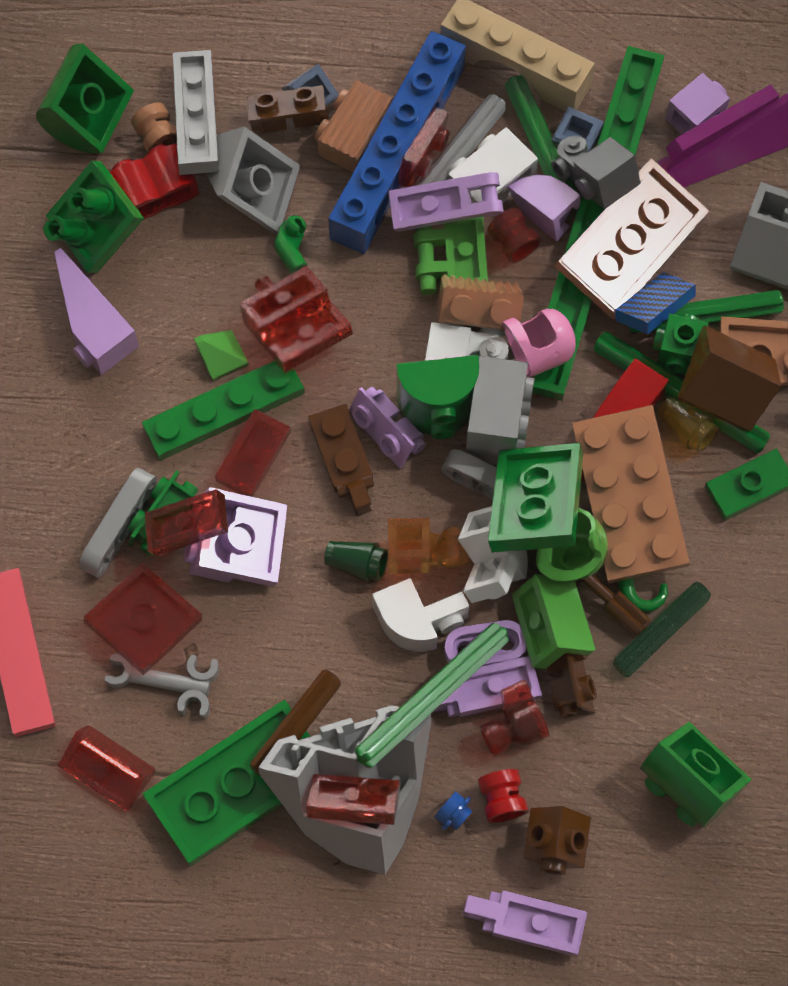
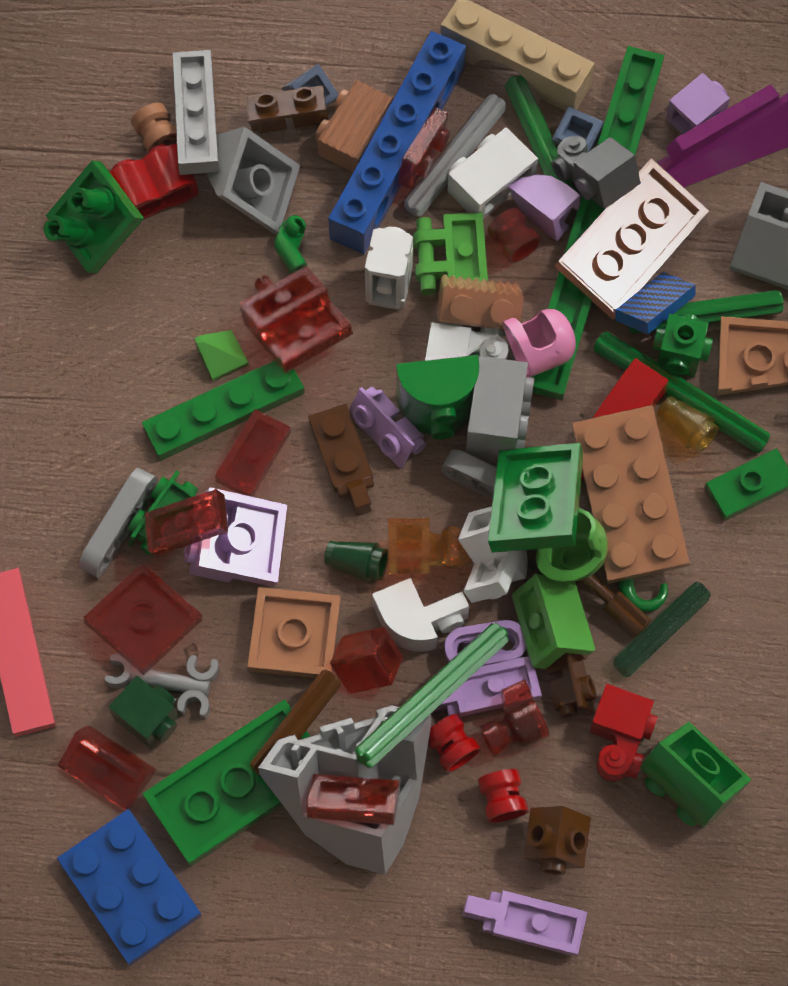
(83, 101): green brick -> none
(97, 327): lavender slope -> none
(129, 887): none -> blue plate
(145, 712): none -> dark green brick
(293, 632): none -> nougat plate
(366, 660): none -> clear red panel
(389, 268): none -> white brick
(444, 201): lavender plate -> none
(452, 743): none -> red wheel
(454, 811): blue plate -> none
(624, 721): none -> red brick
(729, 380): reddish brown slope -> none

